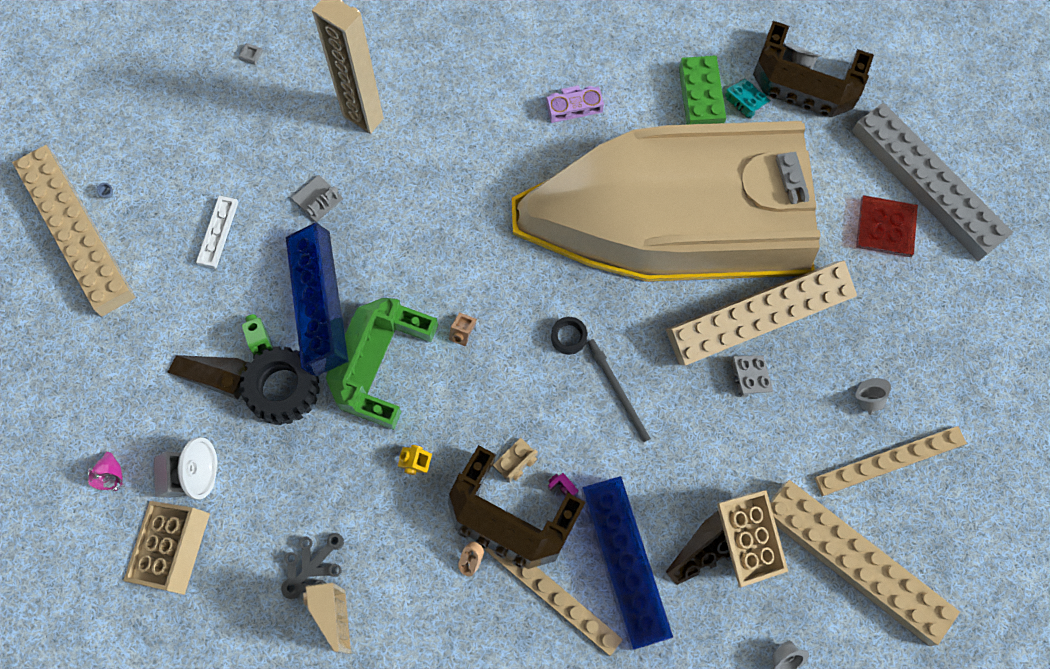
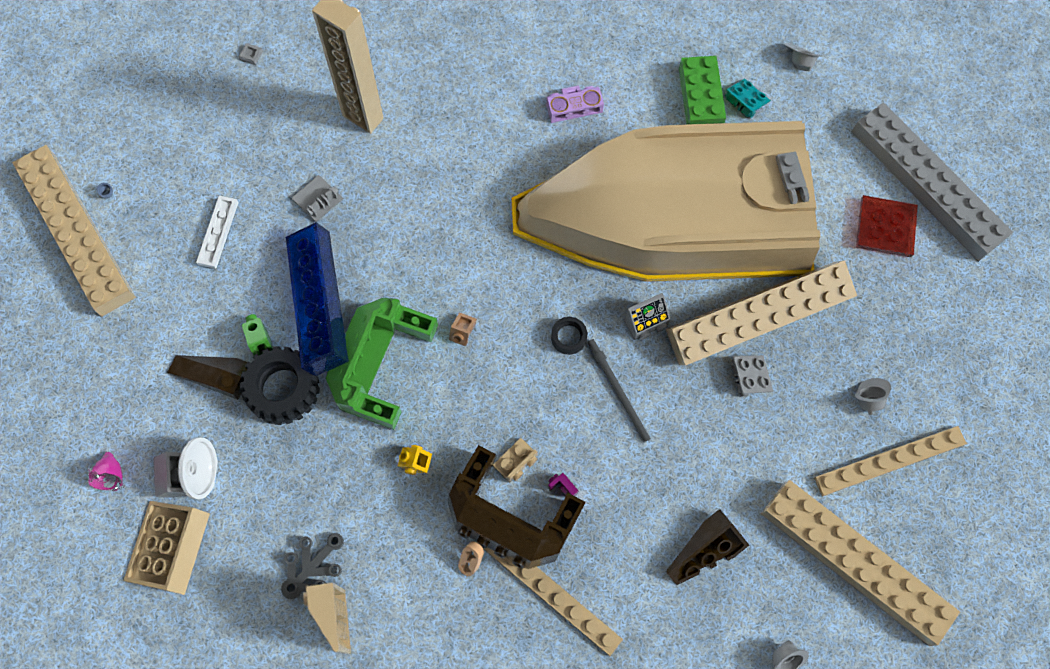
(626, 563): clear blue brick -> none
(647, 317): none -> slope
(752, 538): tan slope -> none
(806, 86): dark brown wedge -> none

